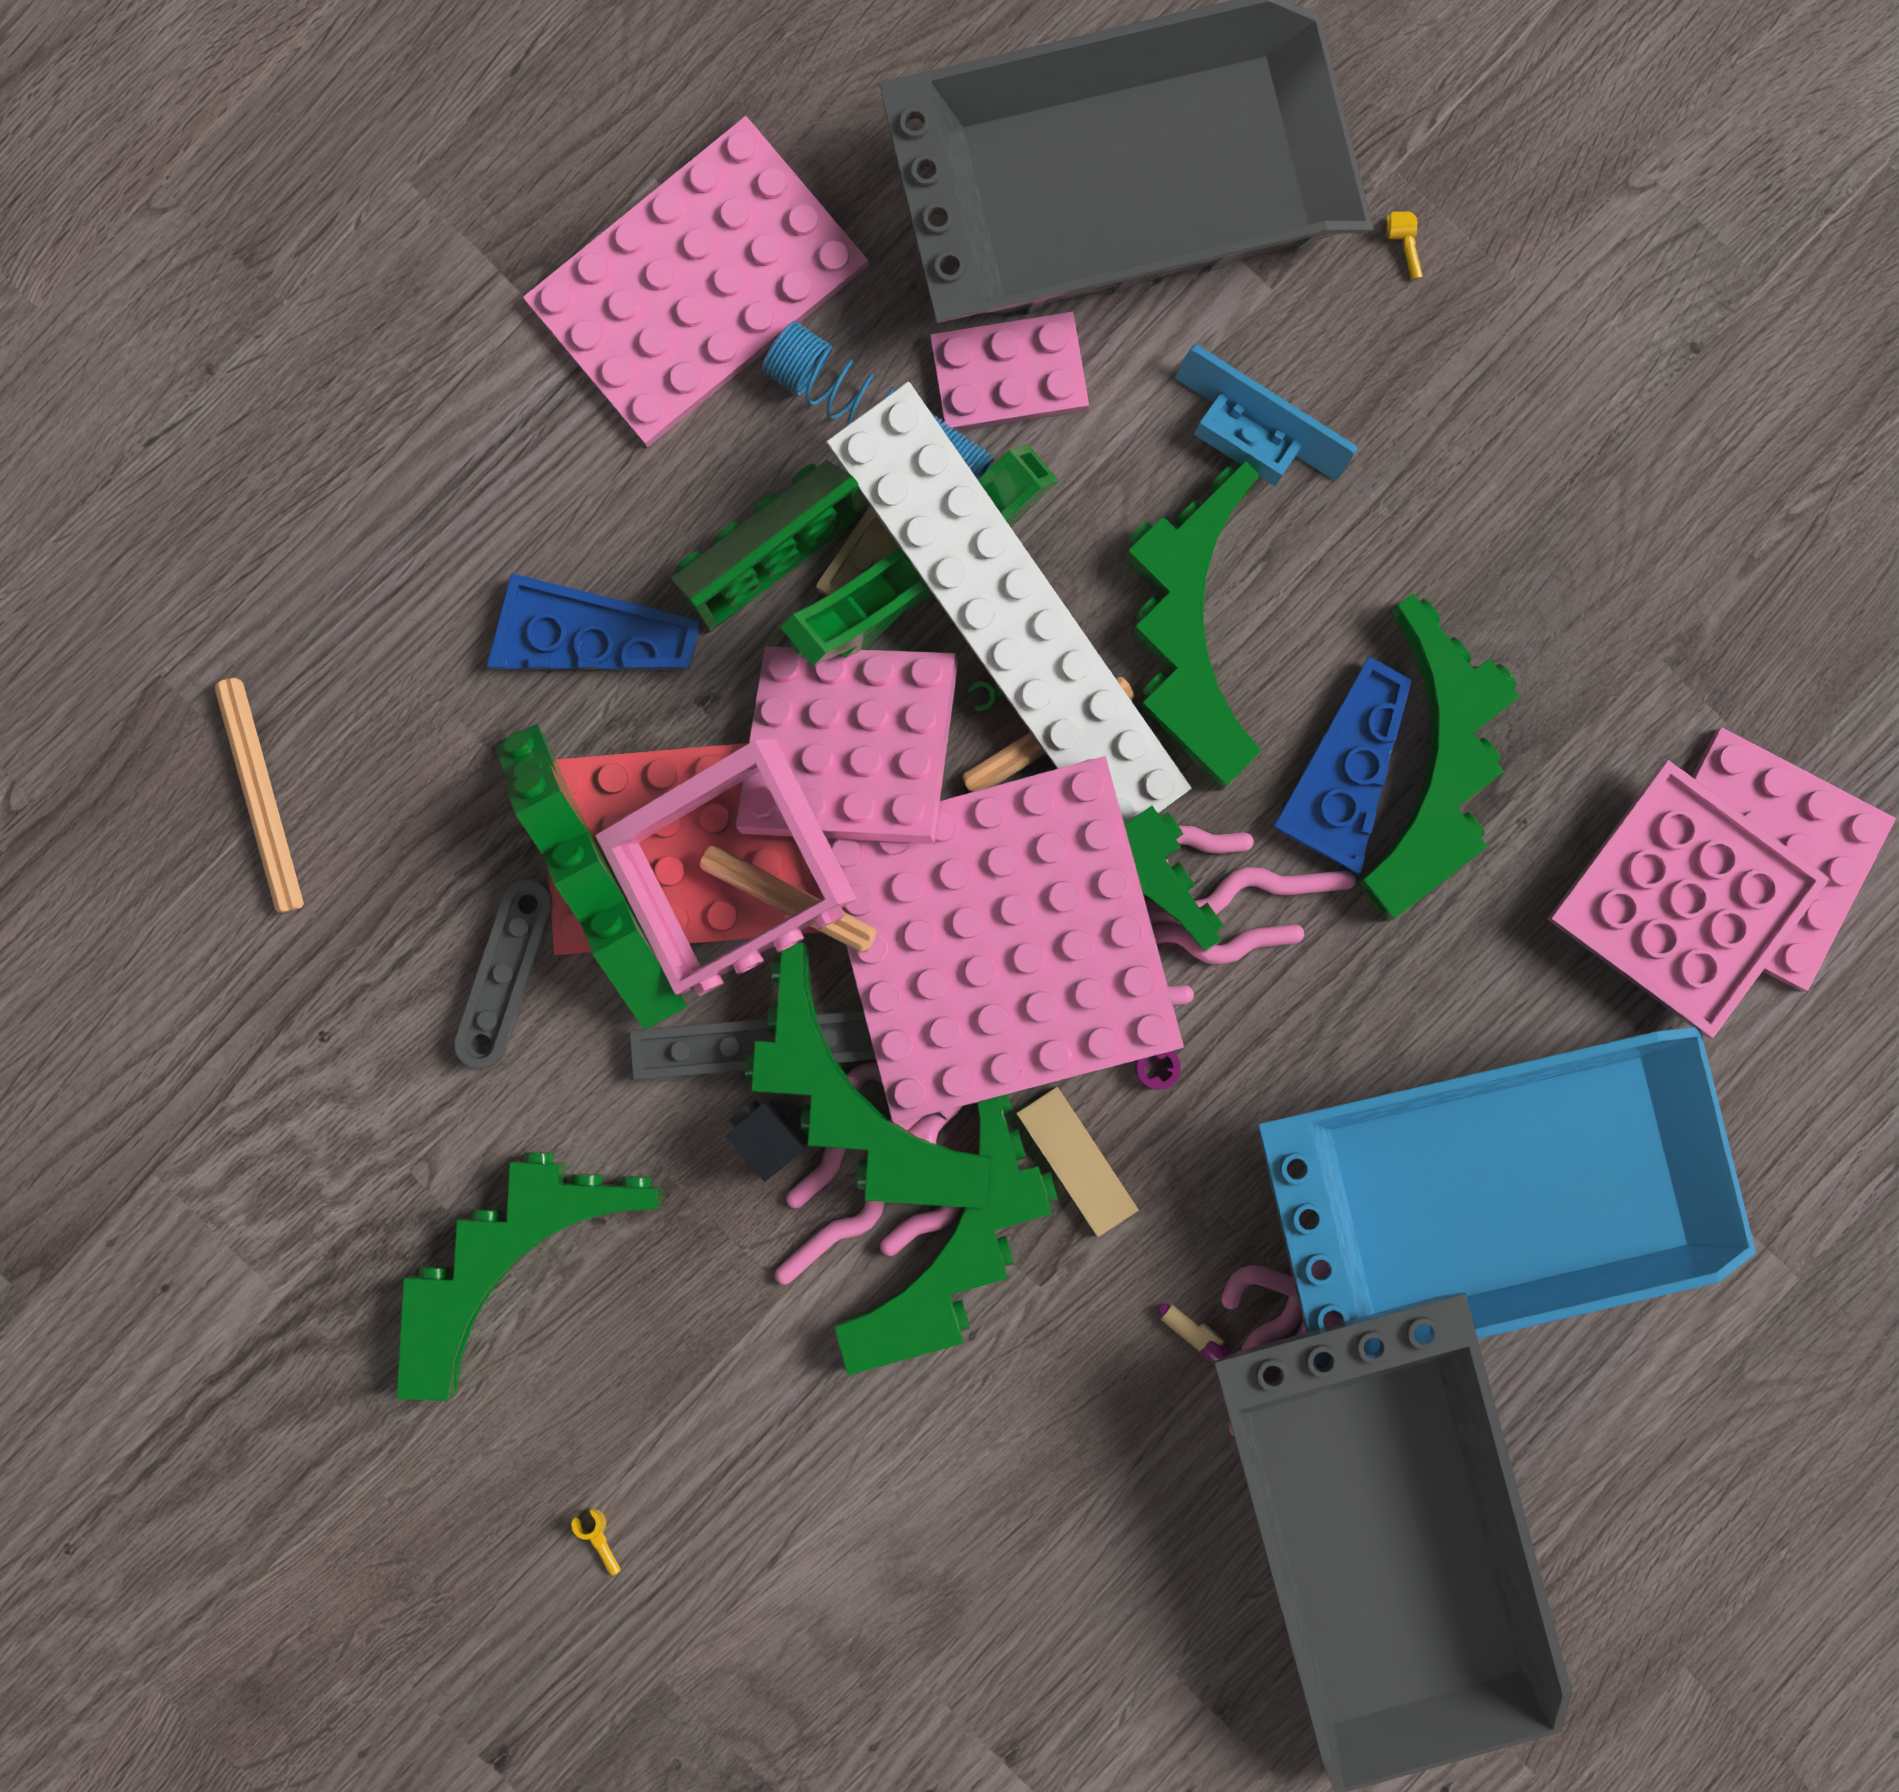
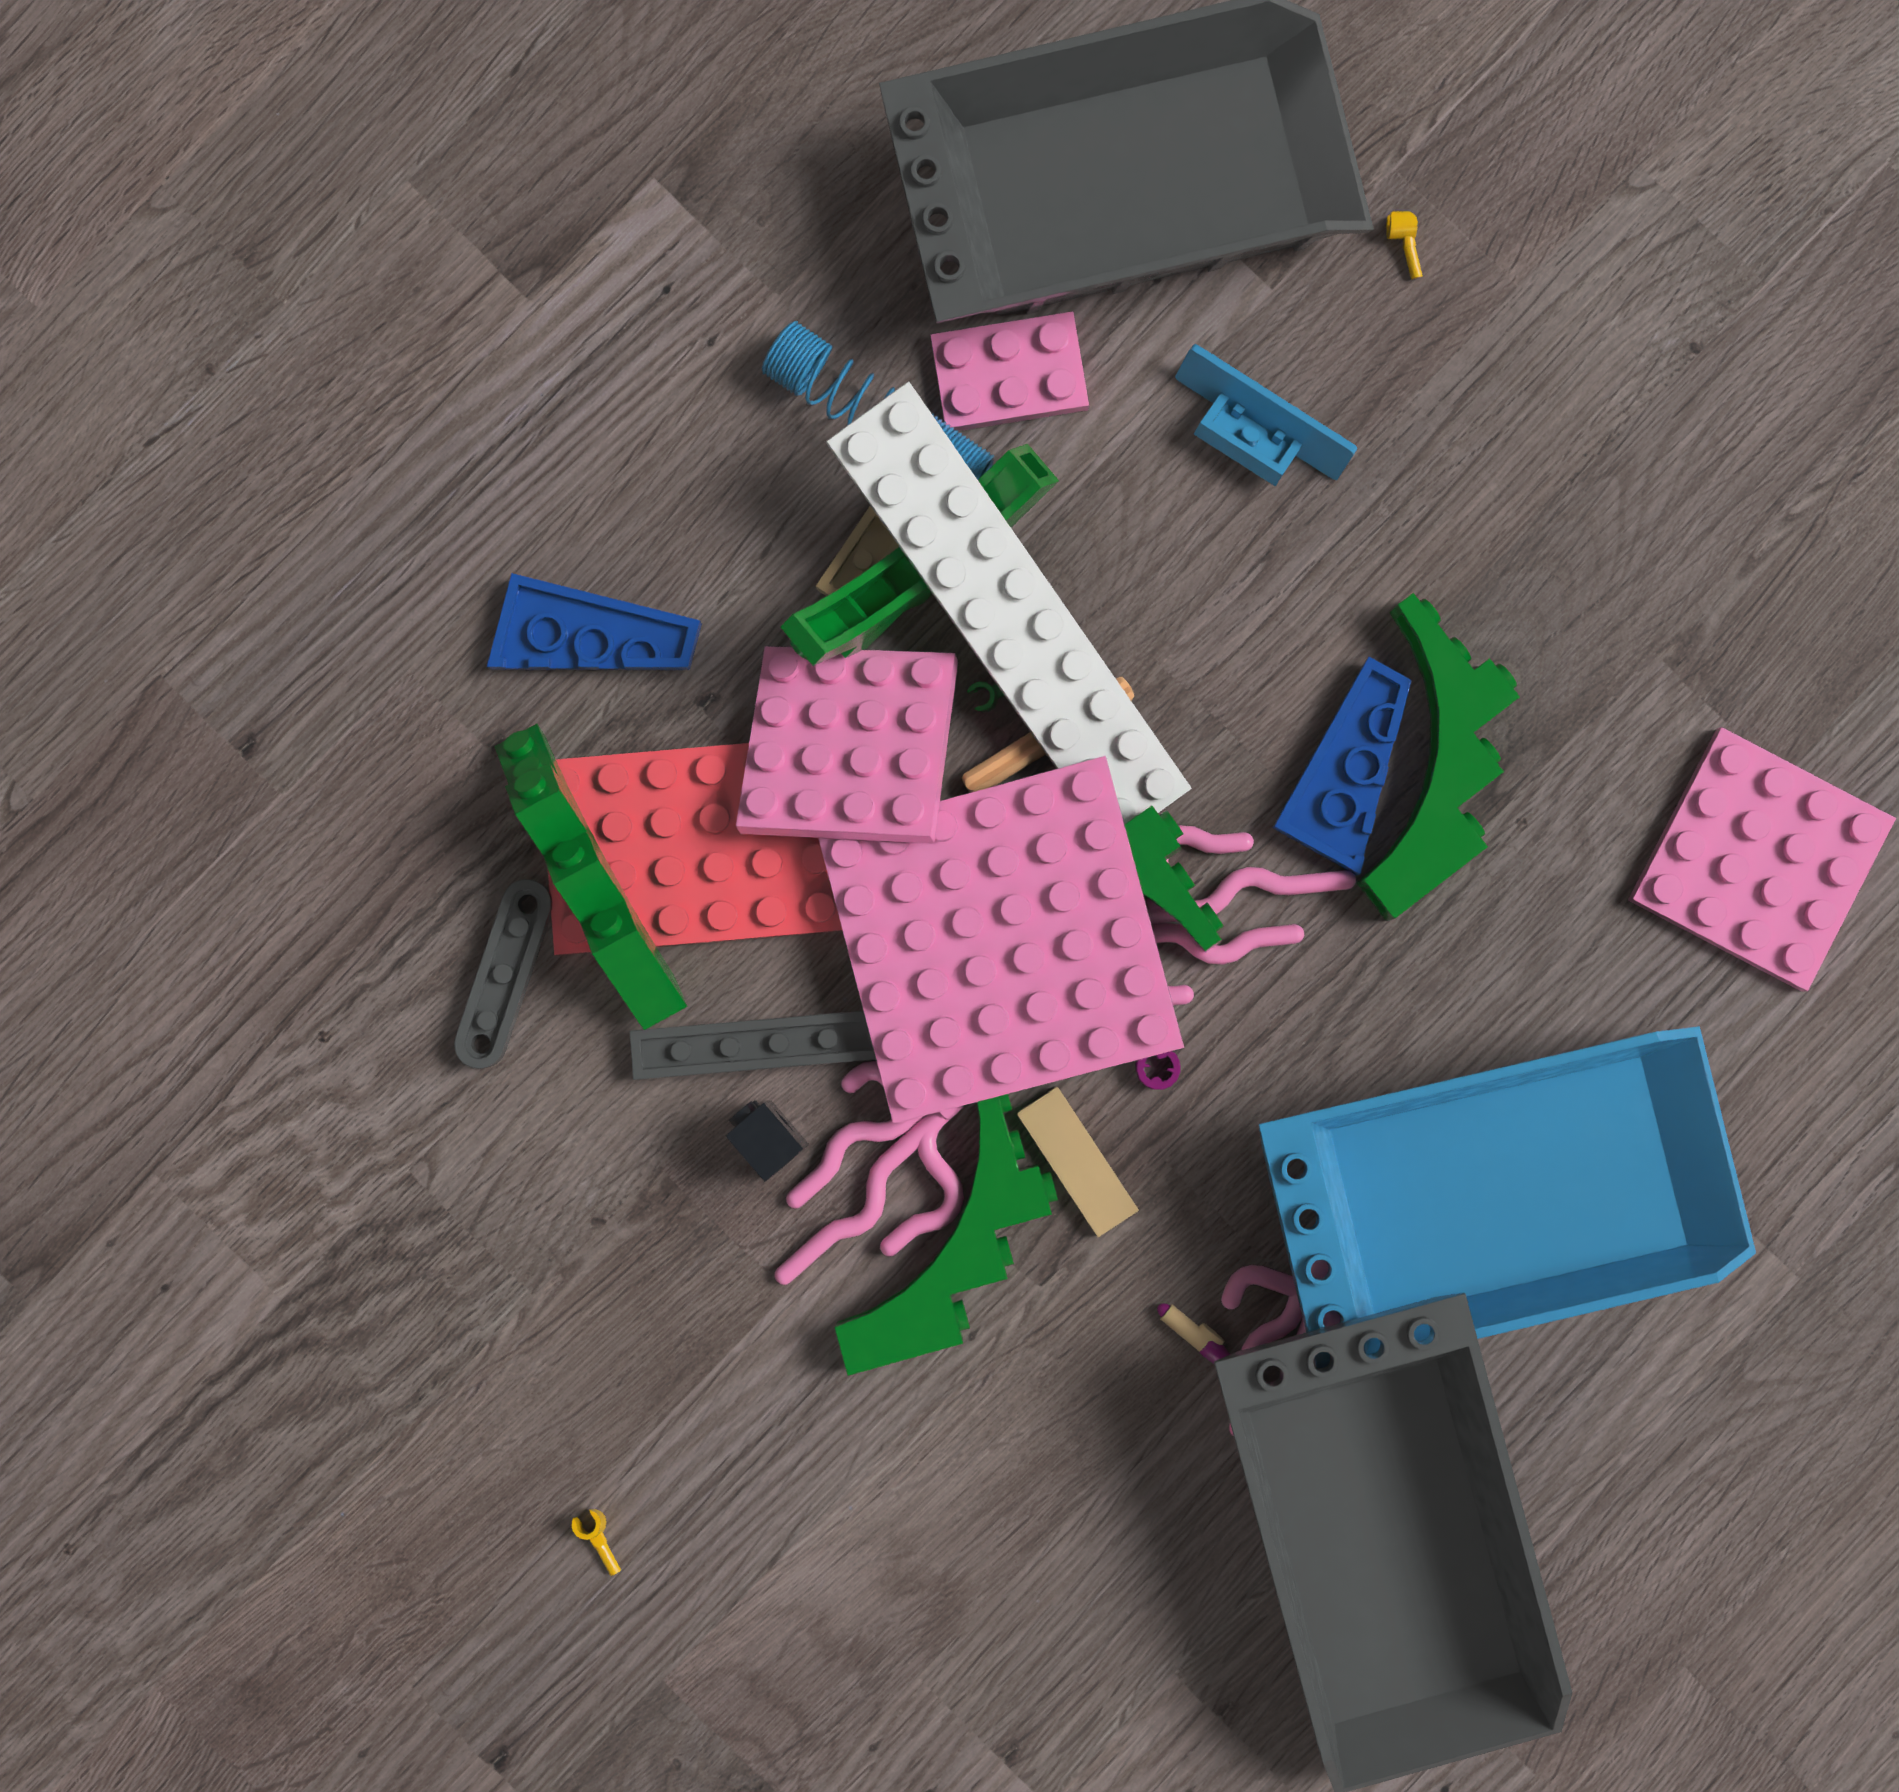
(258, 795): light nougat axle -> none
(444, 1307): green arch -> none
(650, 904): bright pink window -> none
(696, 281): bright pink plate -> none
(770, 543): green slope -> none
(782, 896): light nougat axle -> none
(800, 1062): green arch -> none
(1176, 564): green arch -> none
(1688, 899): bright pink plate -> none

